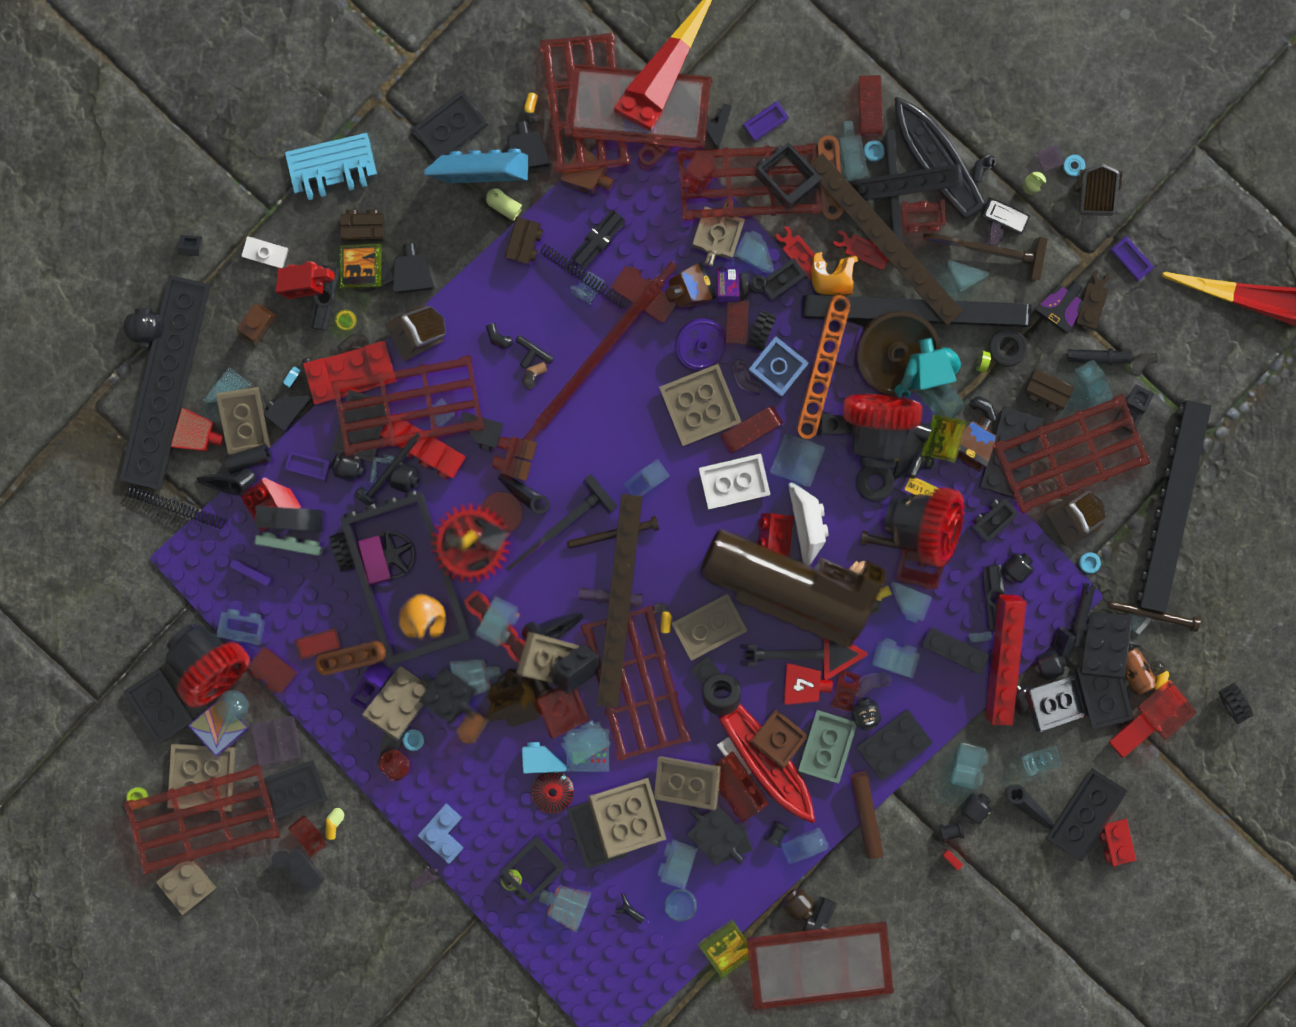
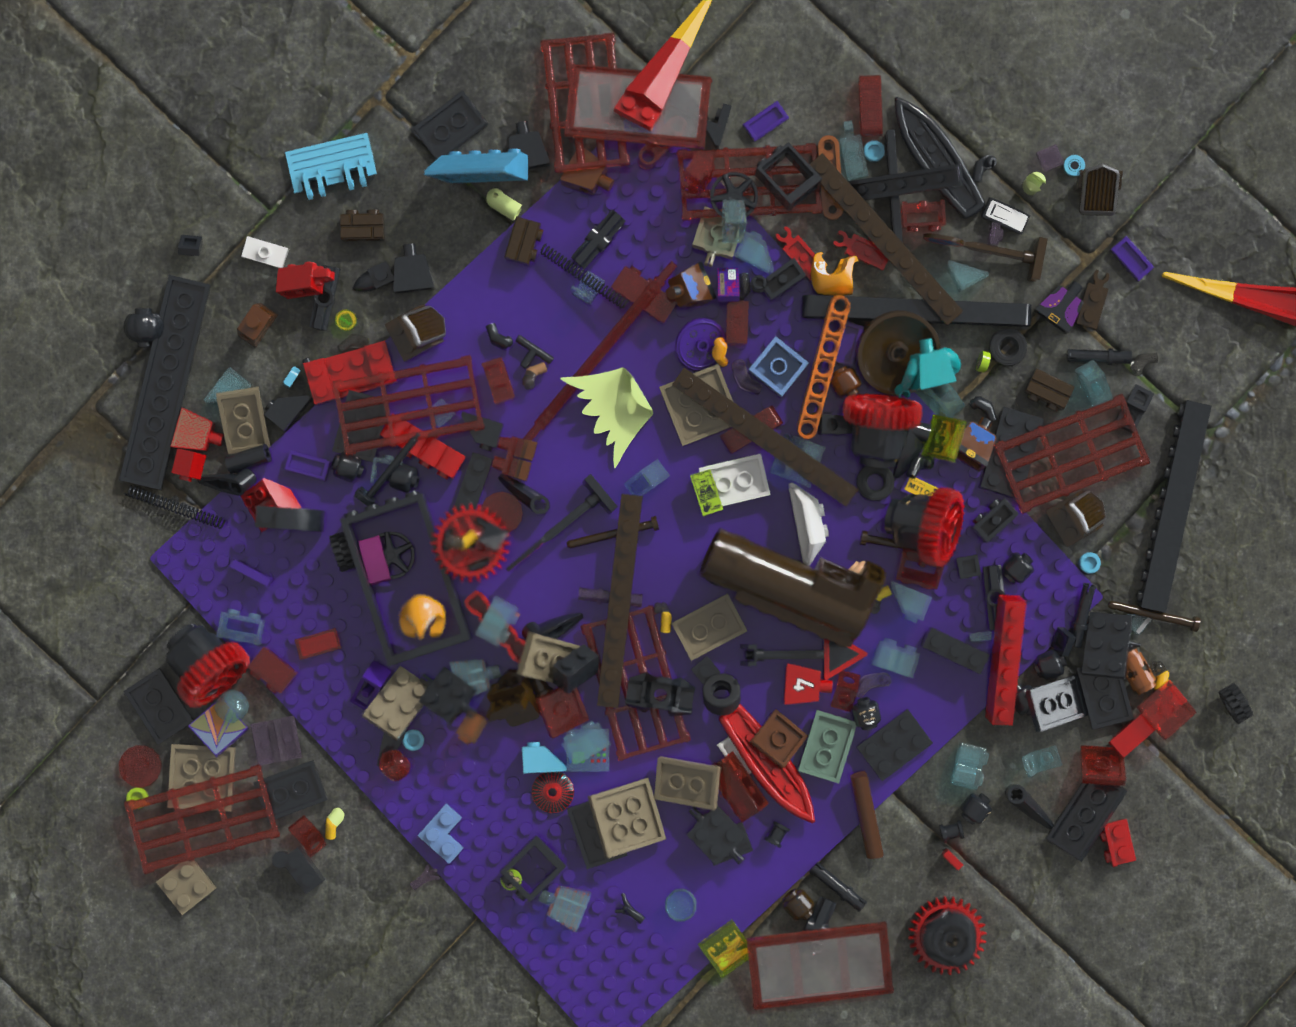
(140, 766): none -> clear red tile
(188, 464): none -> red brick
(289, 543): sand green plate -> none
(350, 658): dark orange plate -> none
(360, 265): tile -> none
(473, 481): none -> black plate
(498, 380): none -> clear red window
(529, 109): arm -> none
(617, 403): none -> yellowish green piece
(642, 689): none -> black piece
(678, 863): clear light blue brick -> none
(706, 492): none -> lime tile
(719, 352): none -> light orange arm
(733, 221): none -> clear light blue slope
(734, 193): none -> black wheel
(761, 330): black tyre -> none
(765, 437): none -> dark brown plate
(776, 532): red bracket -> none
(805, 846): clear light blue slope -> none
(845, 381): none -> reddish brown head
(846, 893): none -> black pin
(947, 935): none -> piece
(968, 566): none -> black plate
(1102, 766): none -> clear red plate

